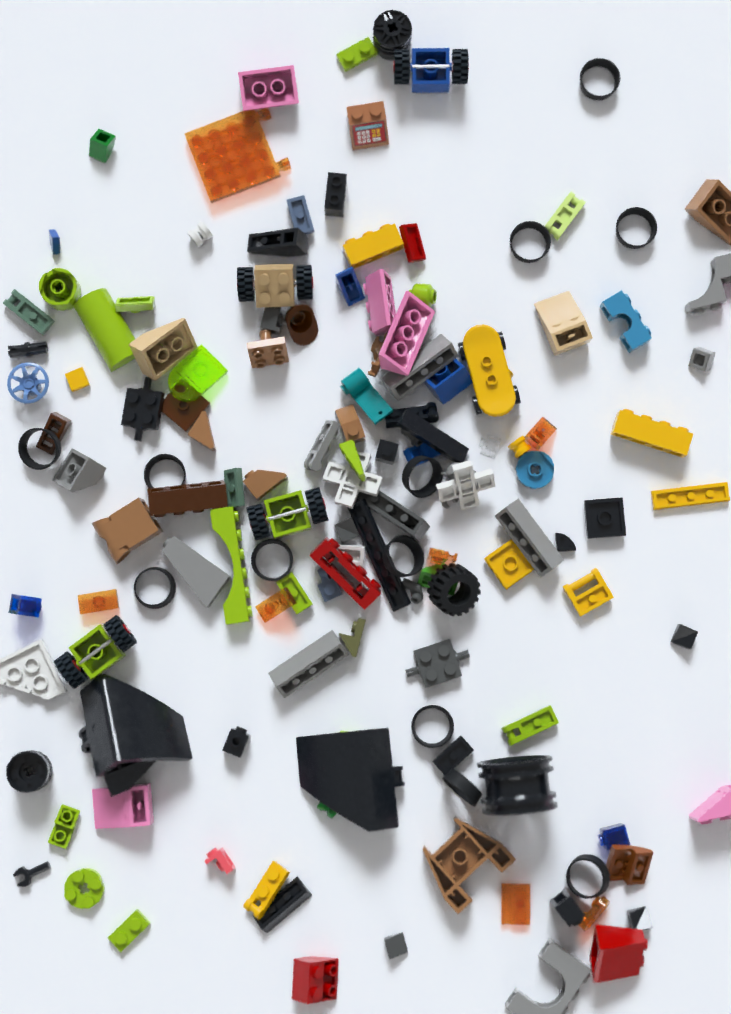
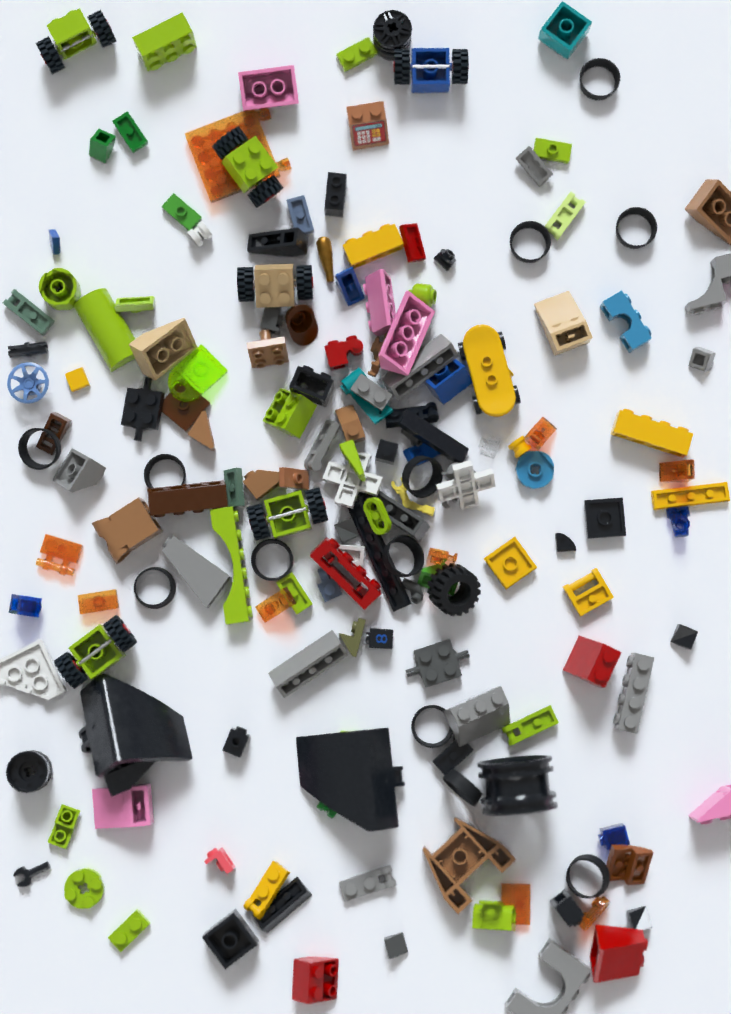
(61, 549): none -> clear orange plate
(72, 36): none -> brick
(130, 132): none -> green plate
(165, 42): none -> lime brick
(181, 212): none -> bright green plate
(230, 938): none -> black brick
(248, 165): none -> brick
(289, 412): none -> lime slope
(293, 478): none -> nougat plate
(315, 383): none -> black piece
(326, 257): none -> pearl gold piece
(337, 352): none -> red brick
(366, 883): none -> light grey plate
(371, 392): none -> light grey plate
(377, 516): none -> lime plate
(380, 638): none -> black brick
(401, 491): none -> light yellow piece
(445, 258): none -> black plate
(478, 715): none -> light grey slope
(494, 916): none -> lime piece
(529, 538): light grey brick -> none
(534, 166): none -> light grey plate
(552, 150): none -> lime plate
(564, 30): none -> teal brick
(592, 661): none -> red slope
(634, 692): none -> light grey brick
(677, 471): none -> clear orange slope
(679, 516): none -> clear blue plate

